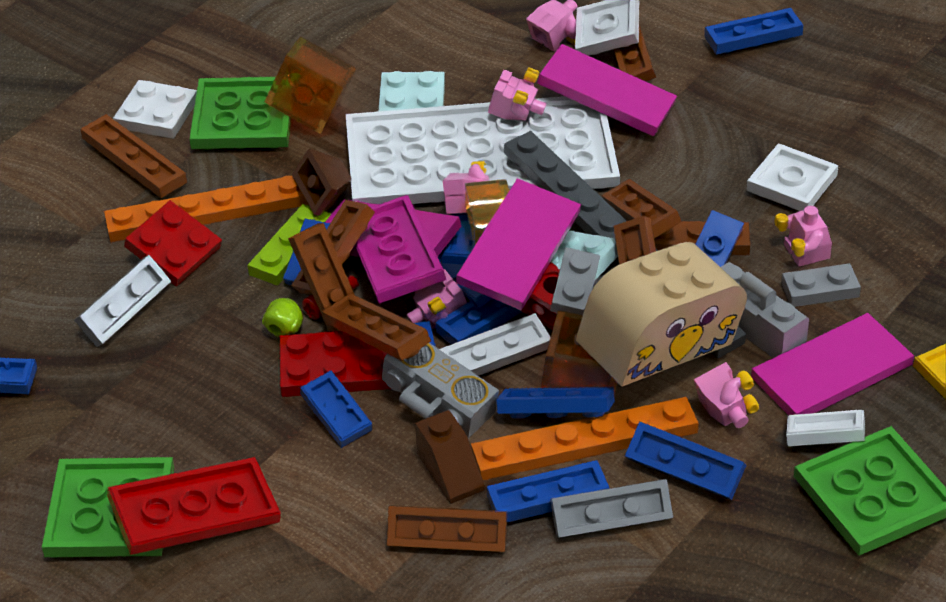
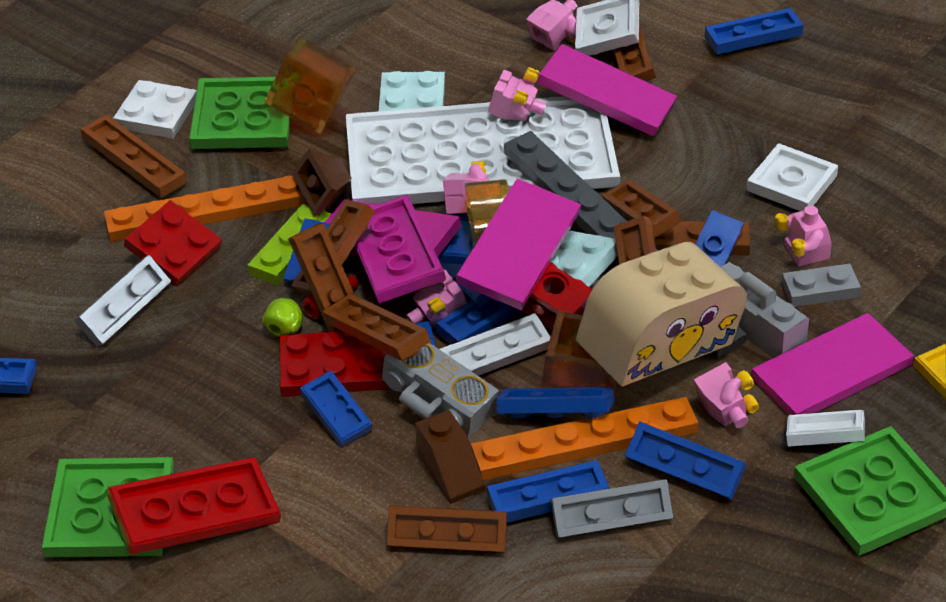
(575, 281): light grey plate -> none

